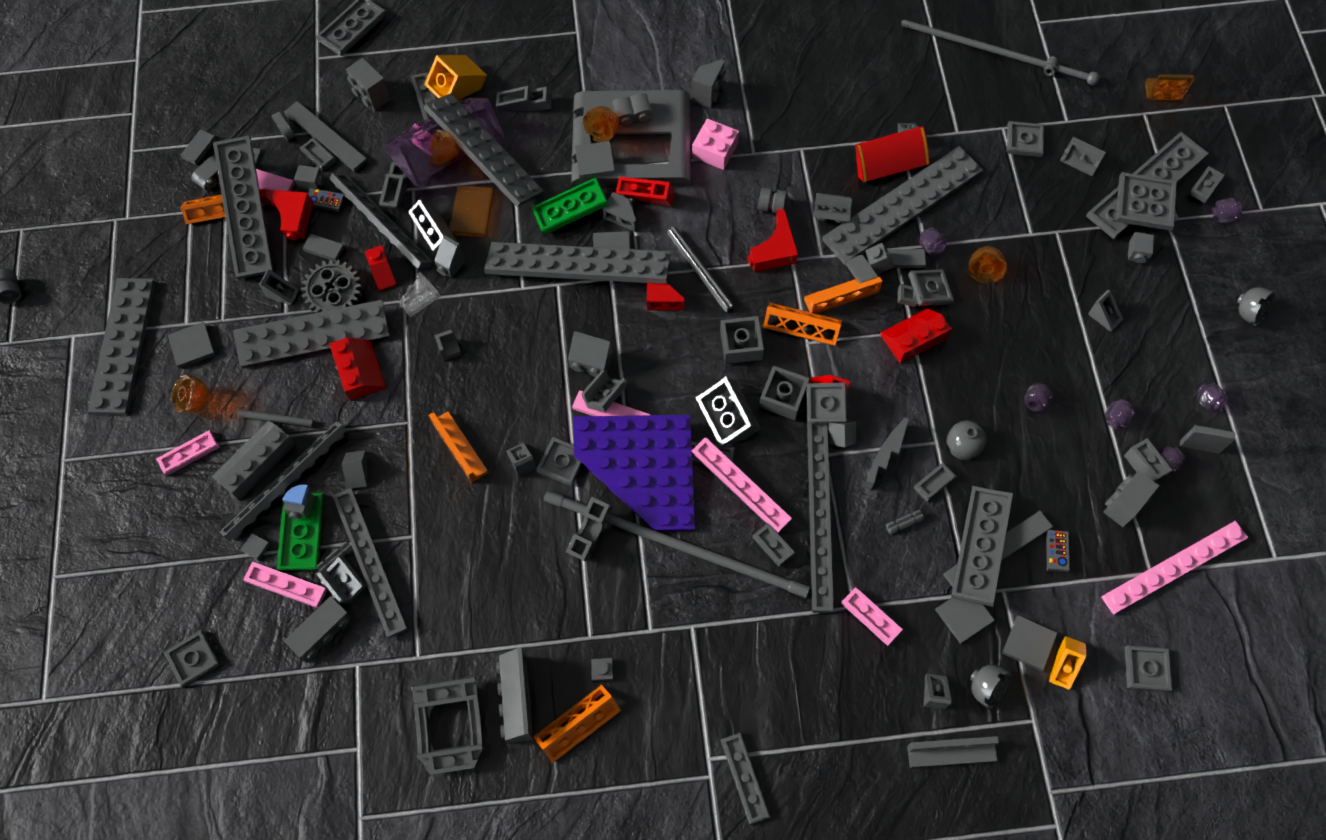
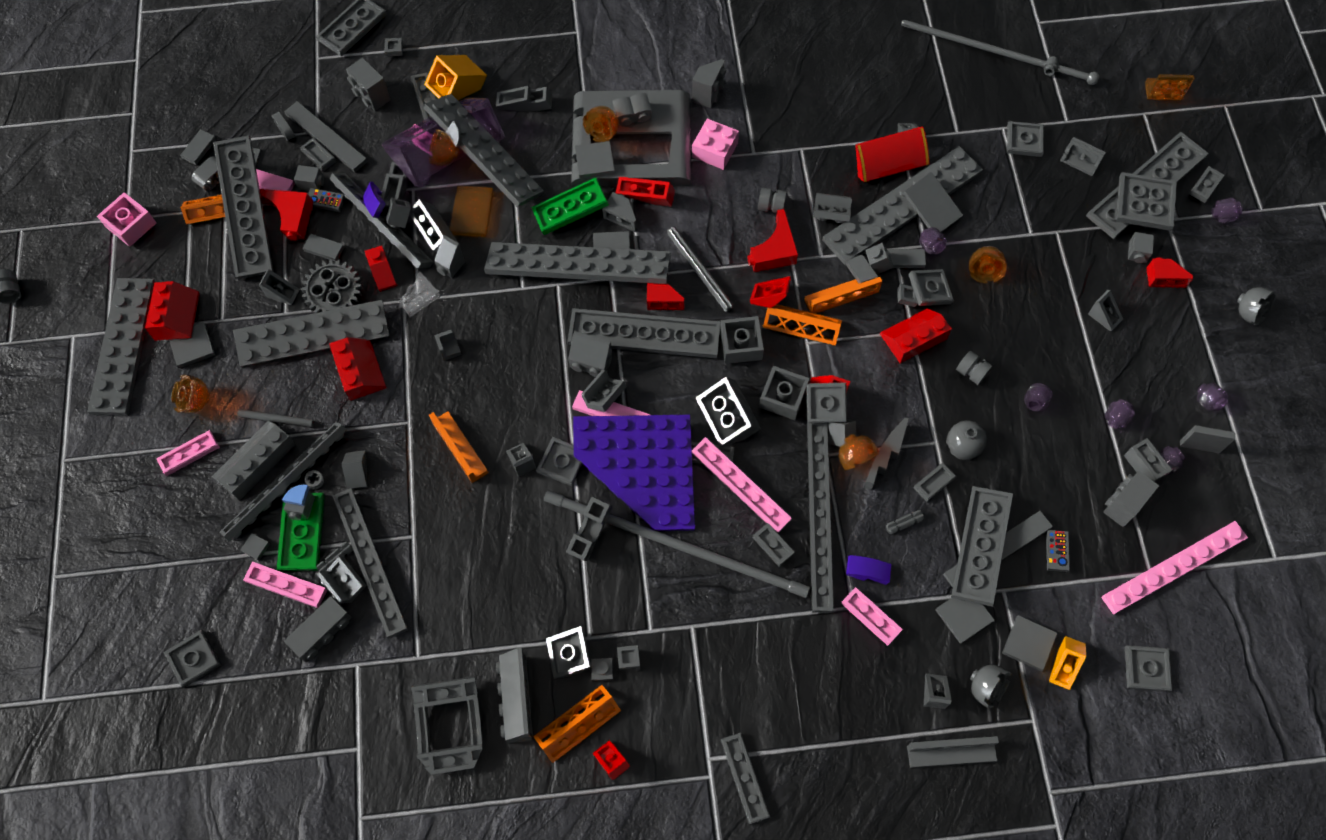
(126, 219): none -> bright pink brick
(172, 311): none -> red slope
(311, 475): none -> dark grey bush
(373, 201): none -> dark purple slope
(393, 47): none -> dark grey plate
(398, 213): none -> dark grey brick
(454, 133): none -> tile
(568, 653): none -> dark grey slope
(611, 760): none -> red slope
(628, 657): none -> dark grey panel
(648, 332): none -> dark grey plate
(770, 292): none -> red slope
(856, 450): none -> clear orange cylinder
(868, 568): none -> dark purple slope
(932, 203): none -> dark grey tile
(974, 367): none -> dark grey wheel
(1167, 273): none -> red slope

